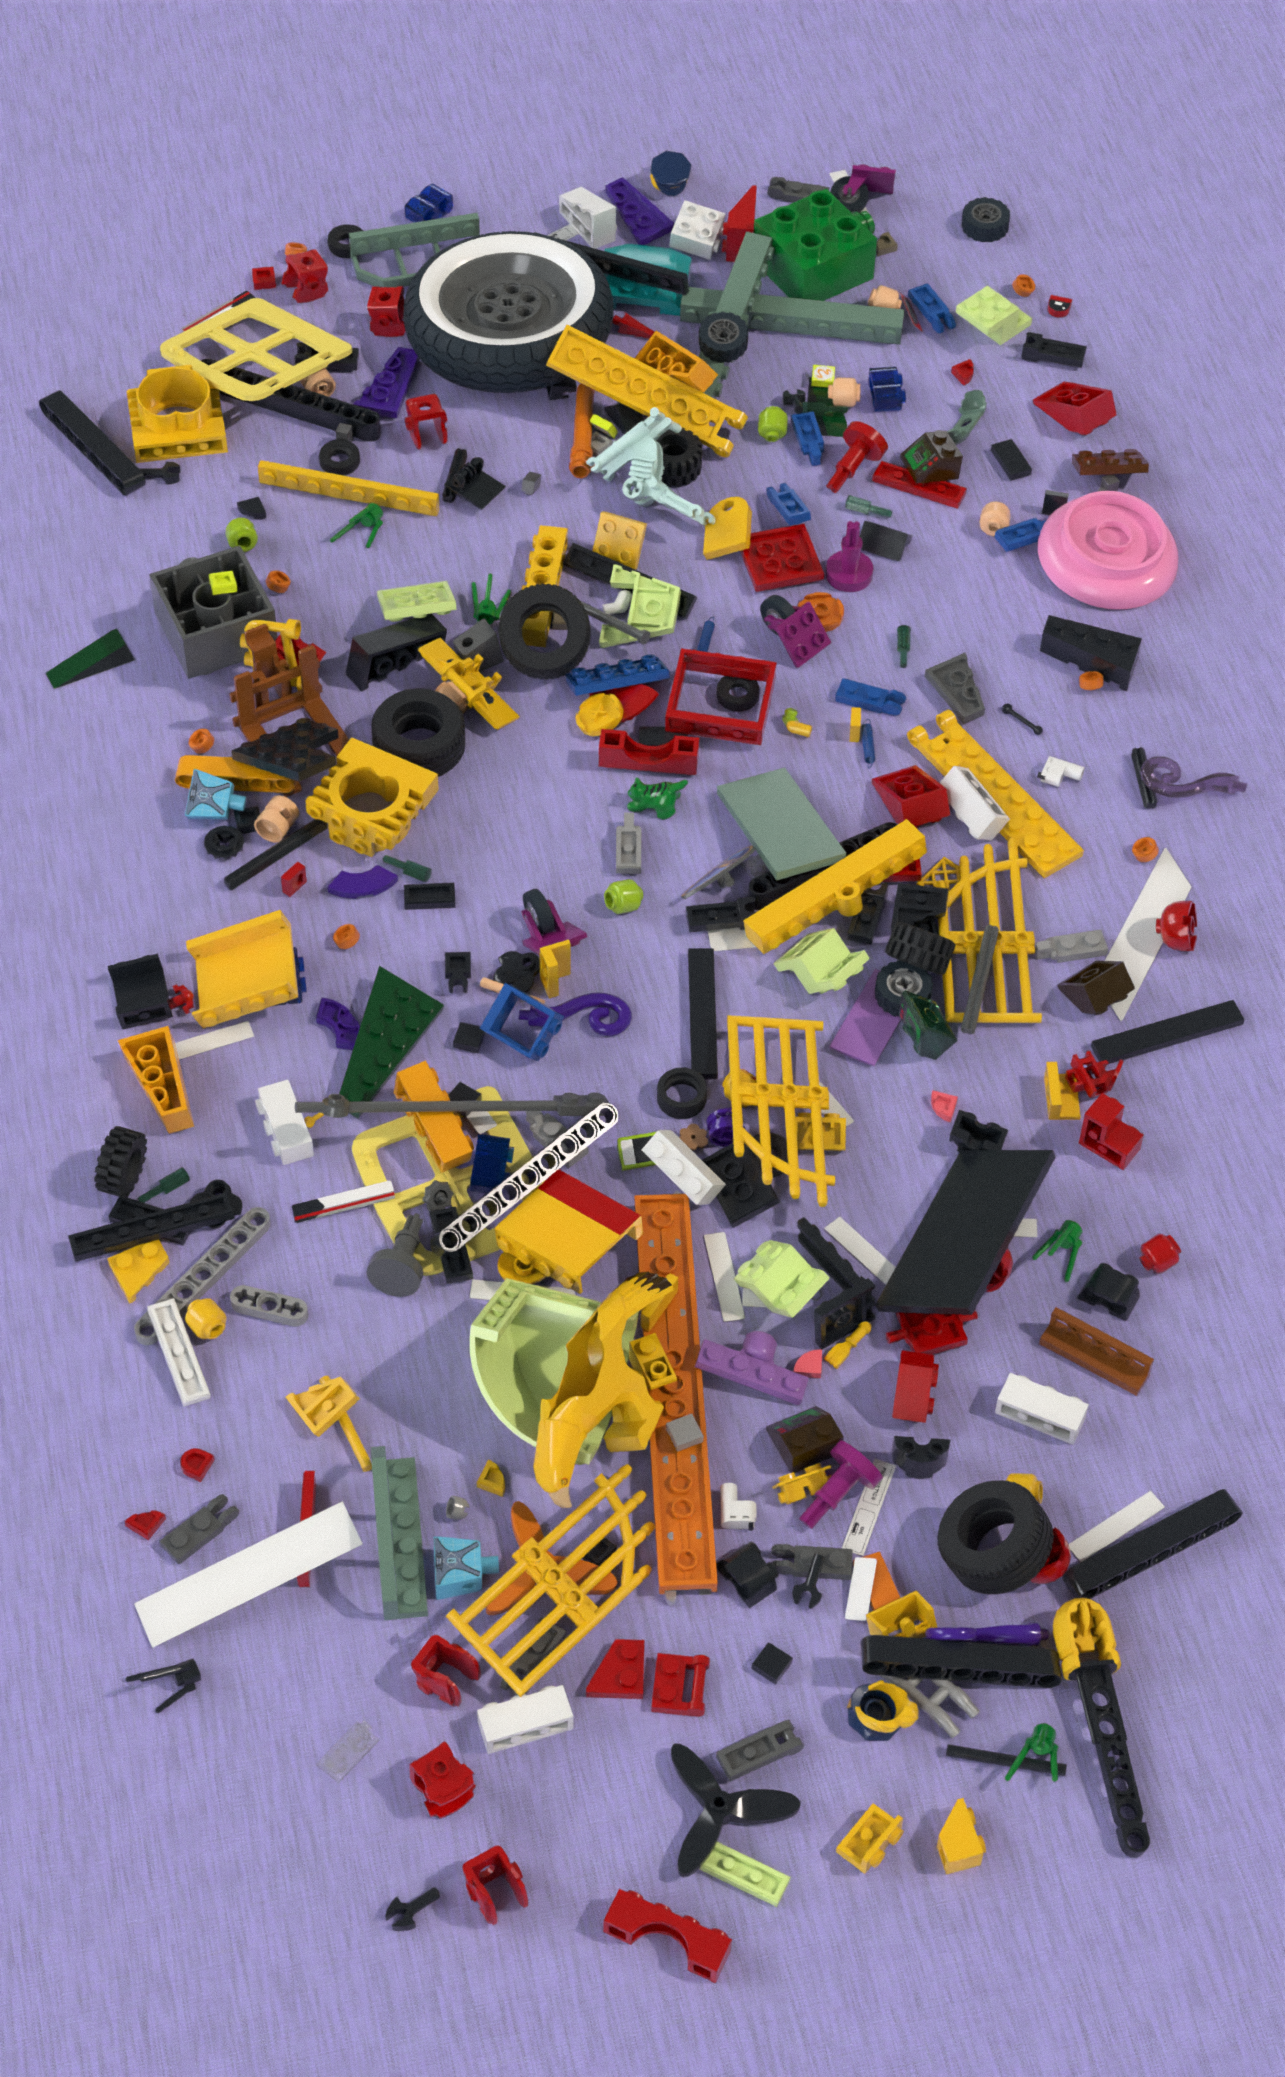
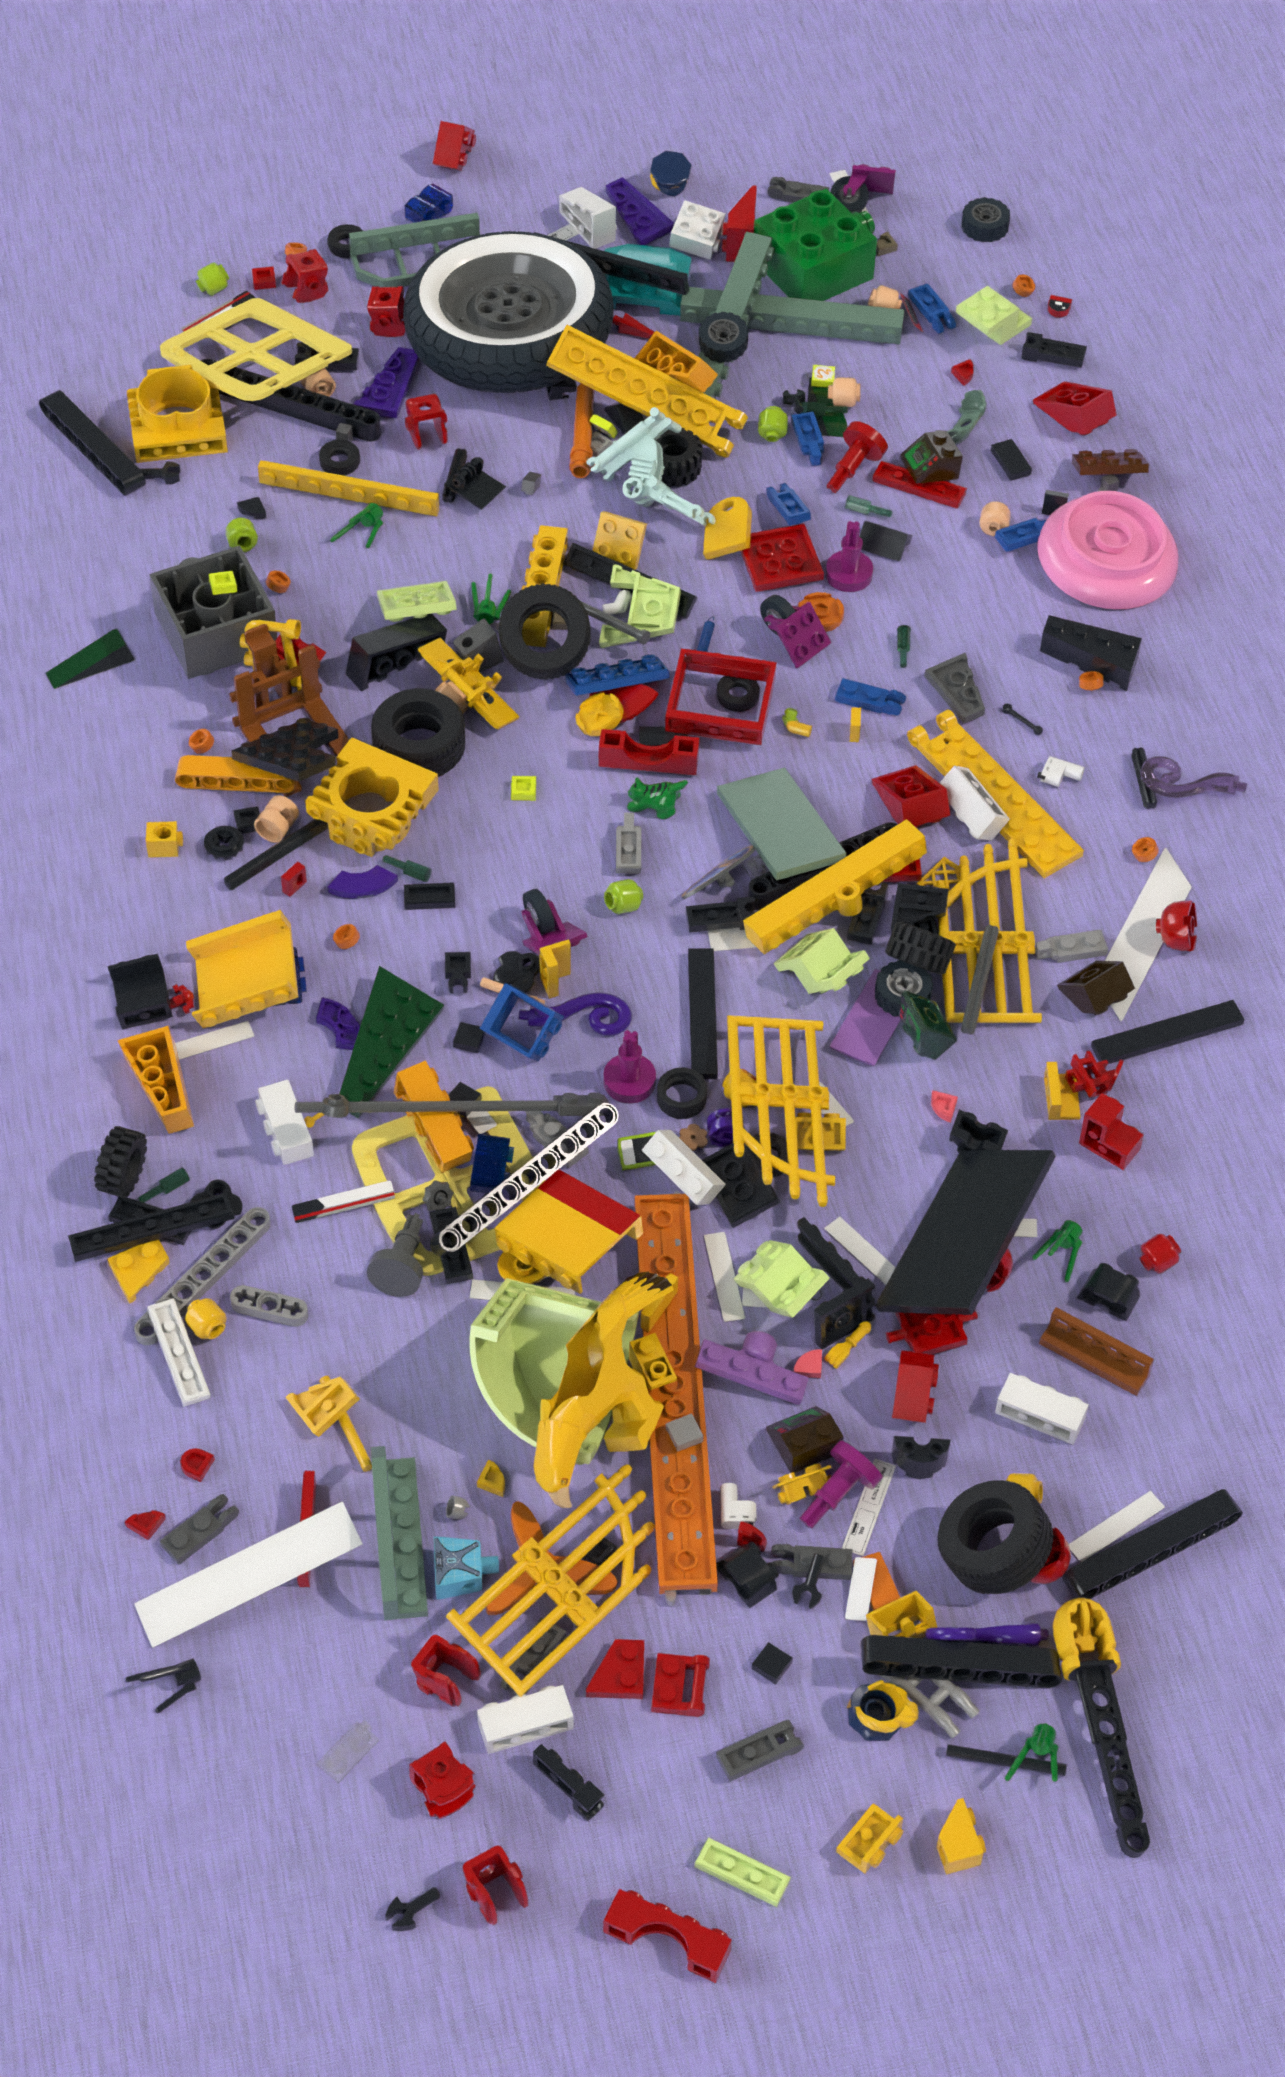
(163, 839): none -> yellow brick
(212, 278): none -> lime head
(212, 797): torso -> none
(452, 144): none -> red brick
(523, 788): none -> neon yellow tile
(585, 1796): none -> black plate
(629, 1074): none -> magenta piece
(720, 1808): black piece -> none
(749, 1533): none -> red tile
(868, 743): blue piece -> none
(886, 389): clear blue brick -> none

